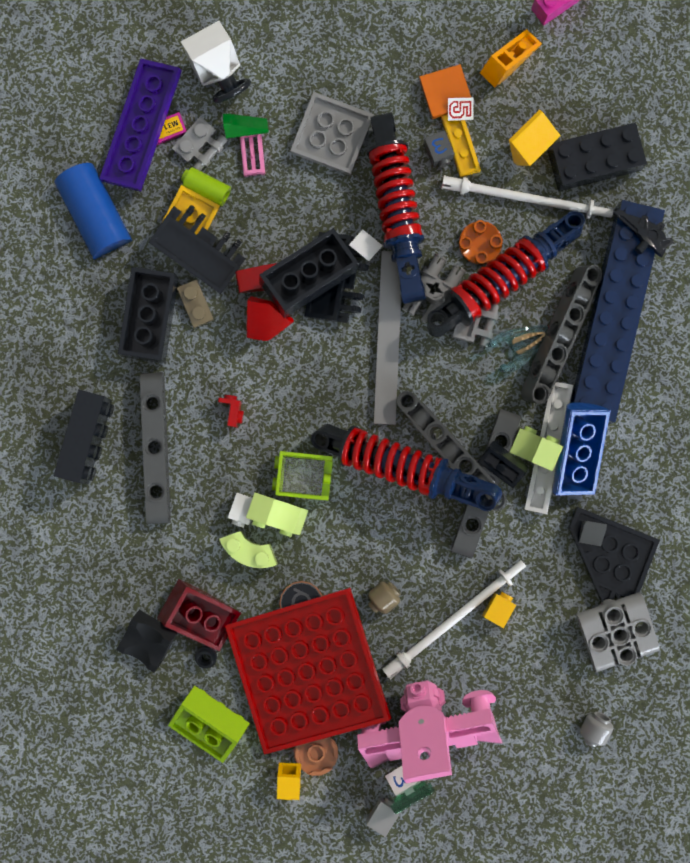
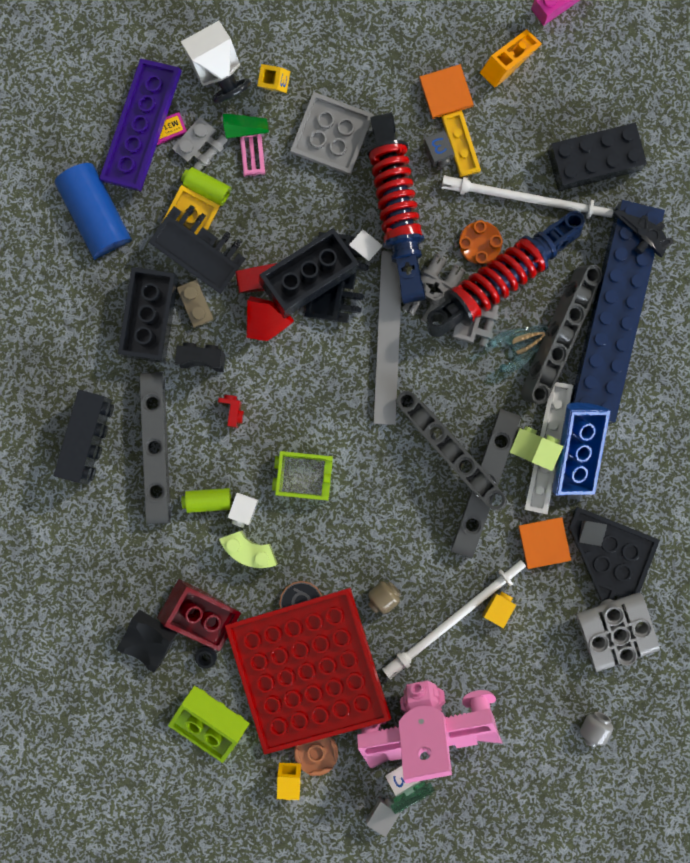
(191, 355): none -> black brick
(207, 500): none -> lime brick
(273, 78): none -> yellow brick
(276, 514): yellowish green brick -> none
(403, 467): piece -> none
(460, 108): white sticker -> none
(503, 464): black slope -> none
(532, 139): yellow slope -> none
(544, 543): none -> orange tile

